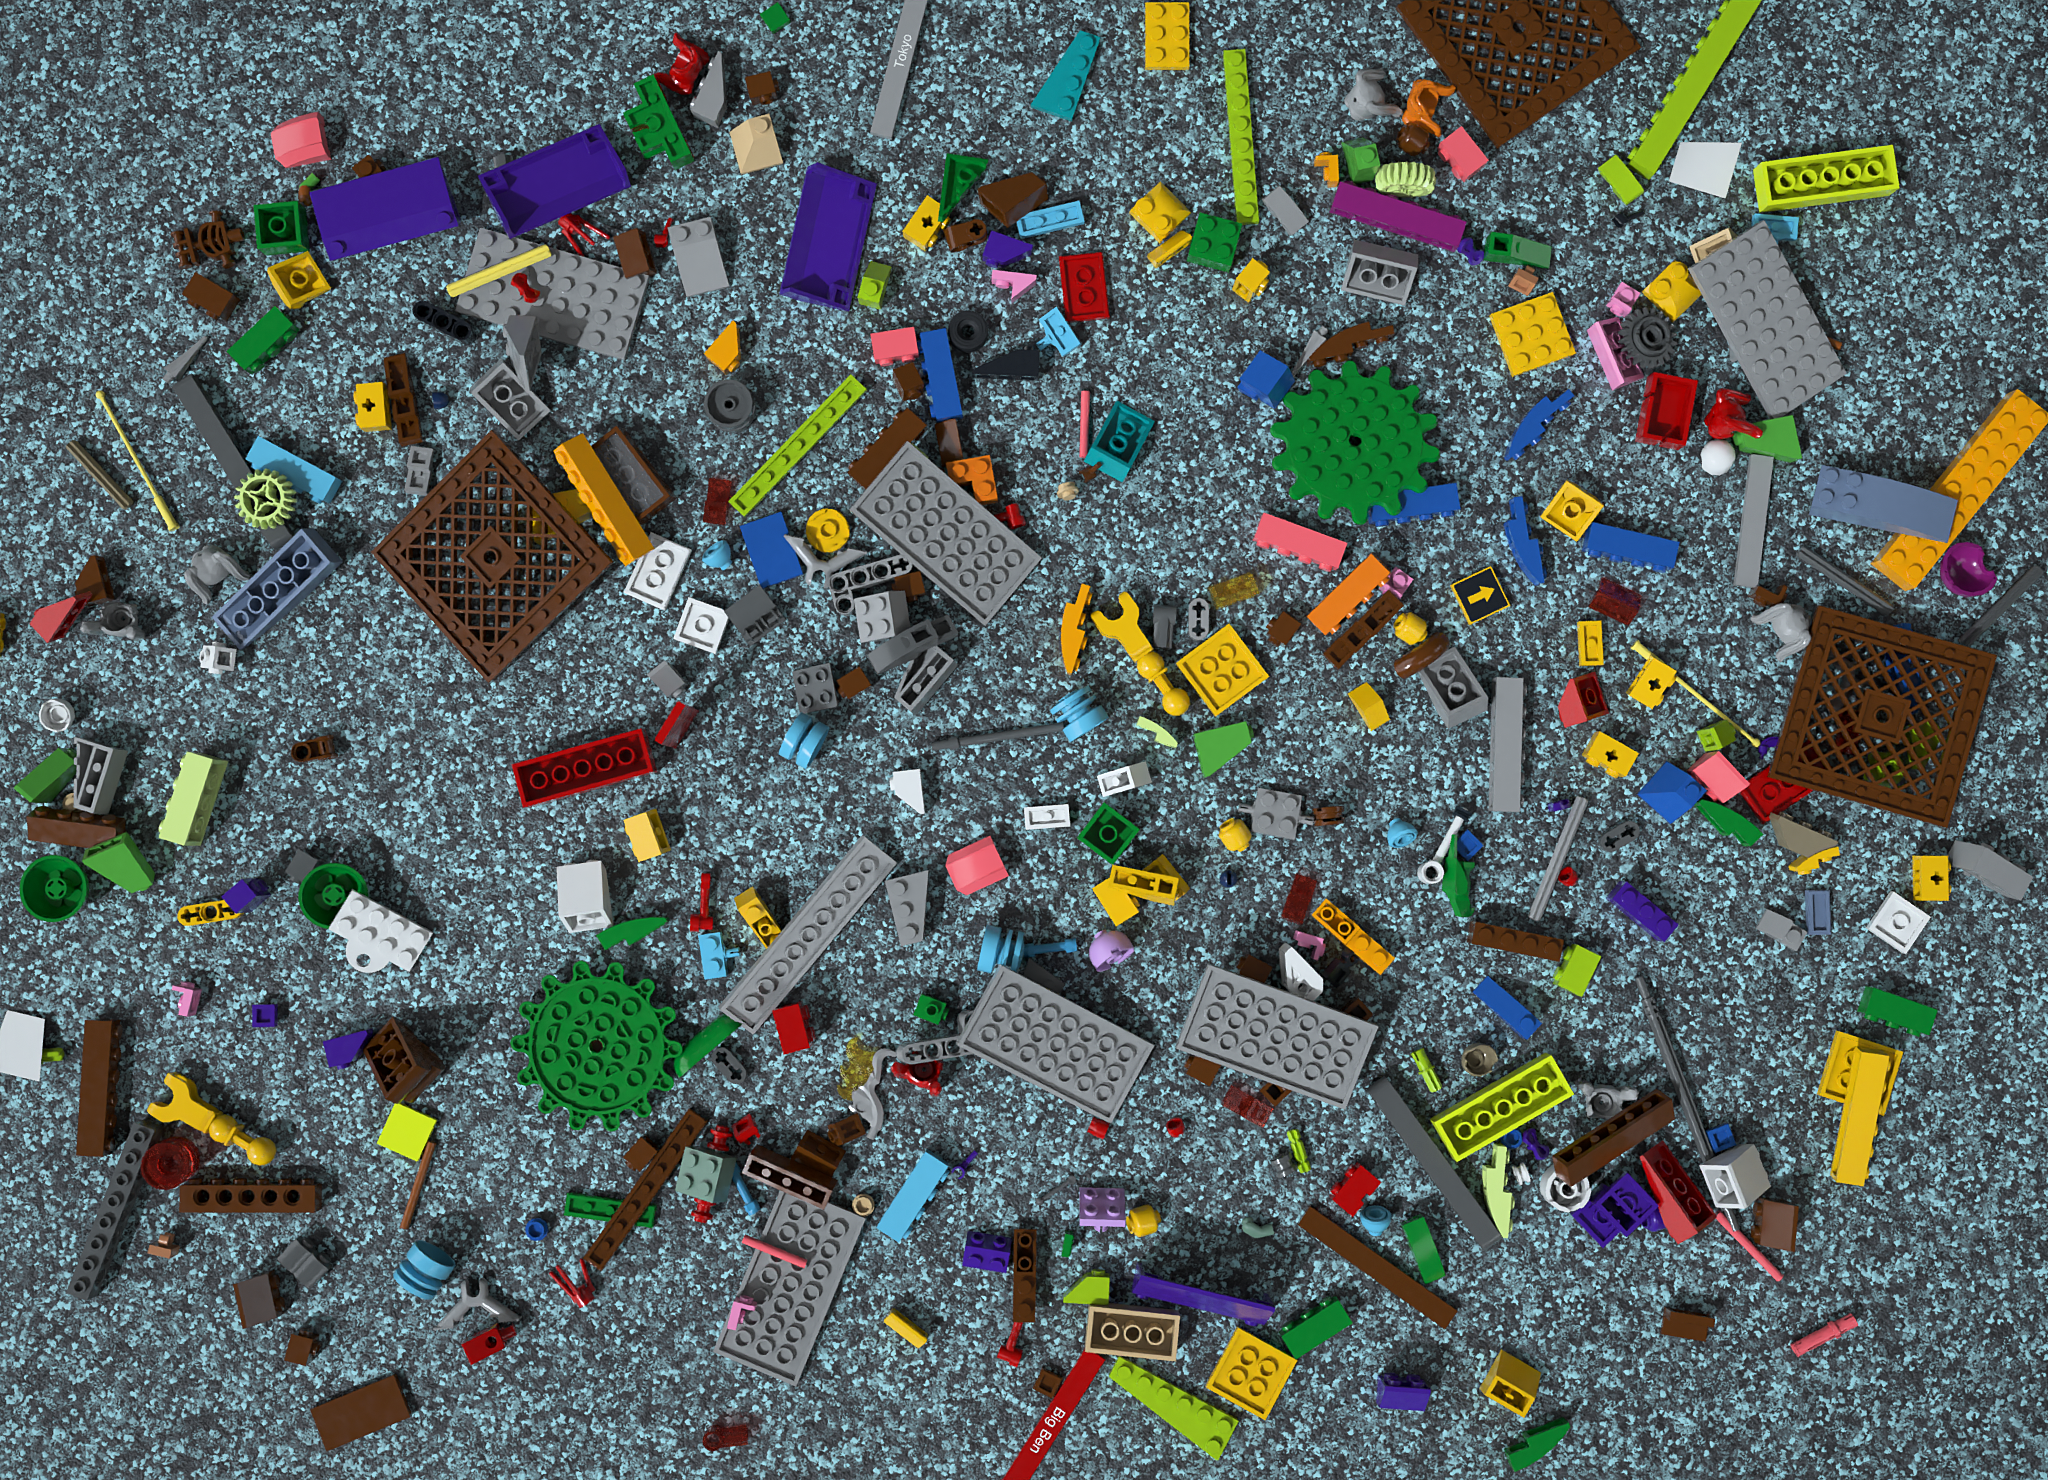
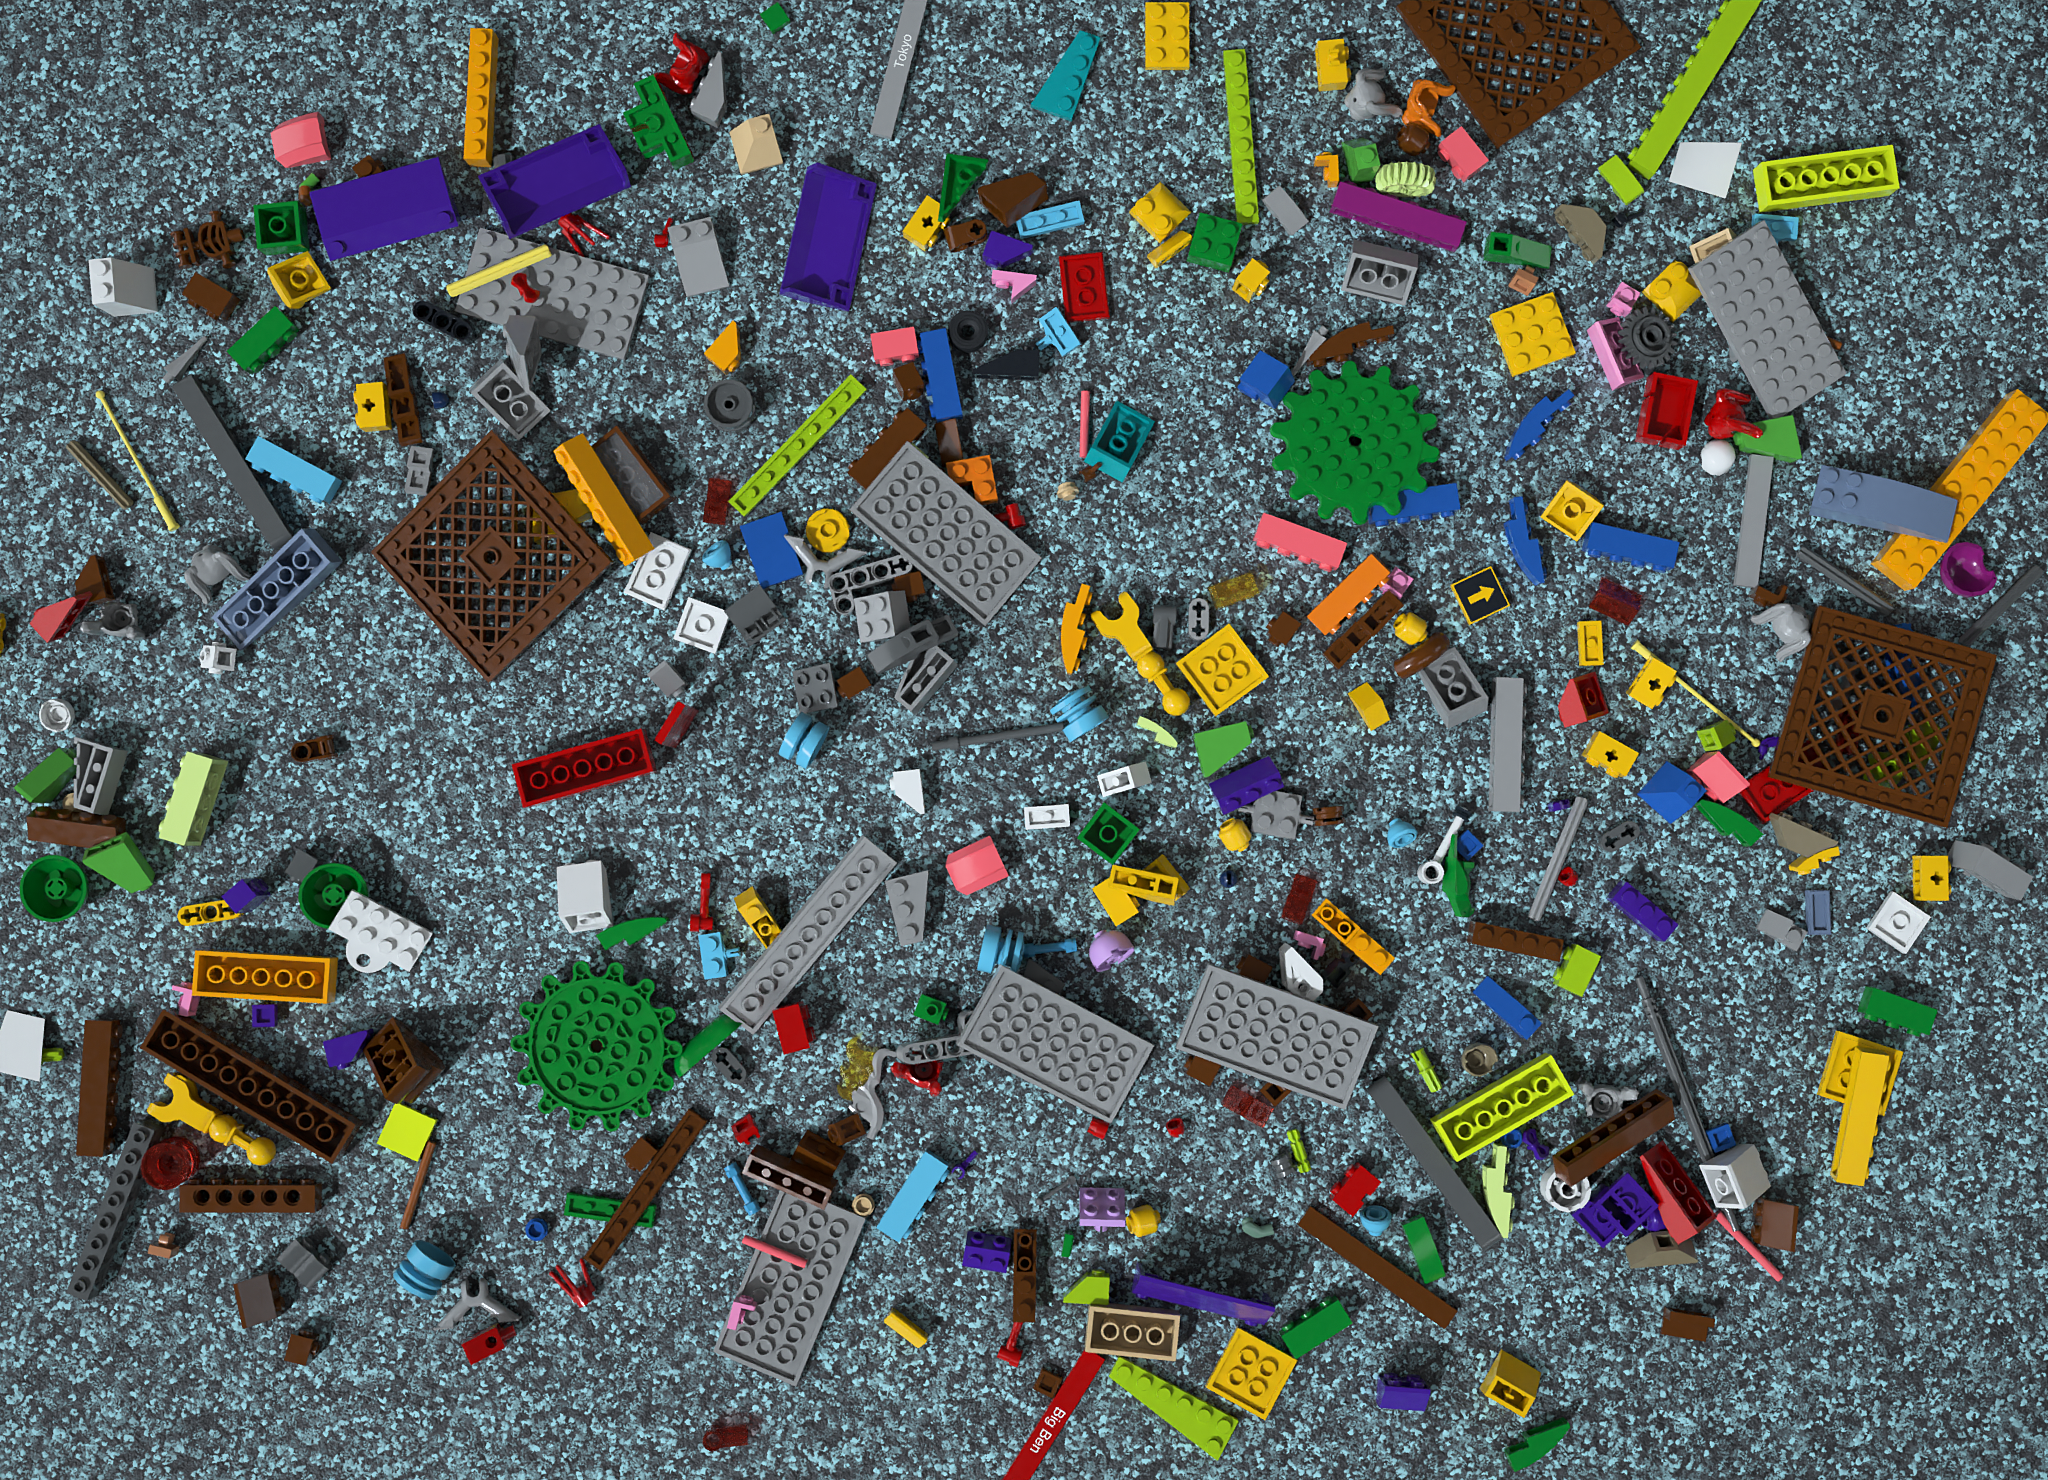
(122, 287): none -> white slope
(251, 1085): none -> reddish brown brick
(262, 507): yellowish green gear -> none
(264, 976): none -> light orange brick
(361, 1412): reddish brown tile -> none
(481, 97): none -> light orange brick
(634, 253): reddish brown panel -> none
(646, 835): yellow brick -> none
(707, 1173): sand green brick -> none
(762, 88): reddish brown brick -> none
(874, 285): lime slope -> none
(1246, 785): none -> dark purple brick
(1331, 65): none -> yellow brick
(1474, 255): dark purple piece -> none
(1521, 1173): white bush -> none
(1583, 229): none -> dark tan slope
(1659, 1250): none -> dark tan slope
(1827, 1333): coral pin -> none

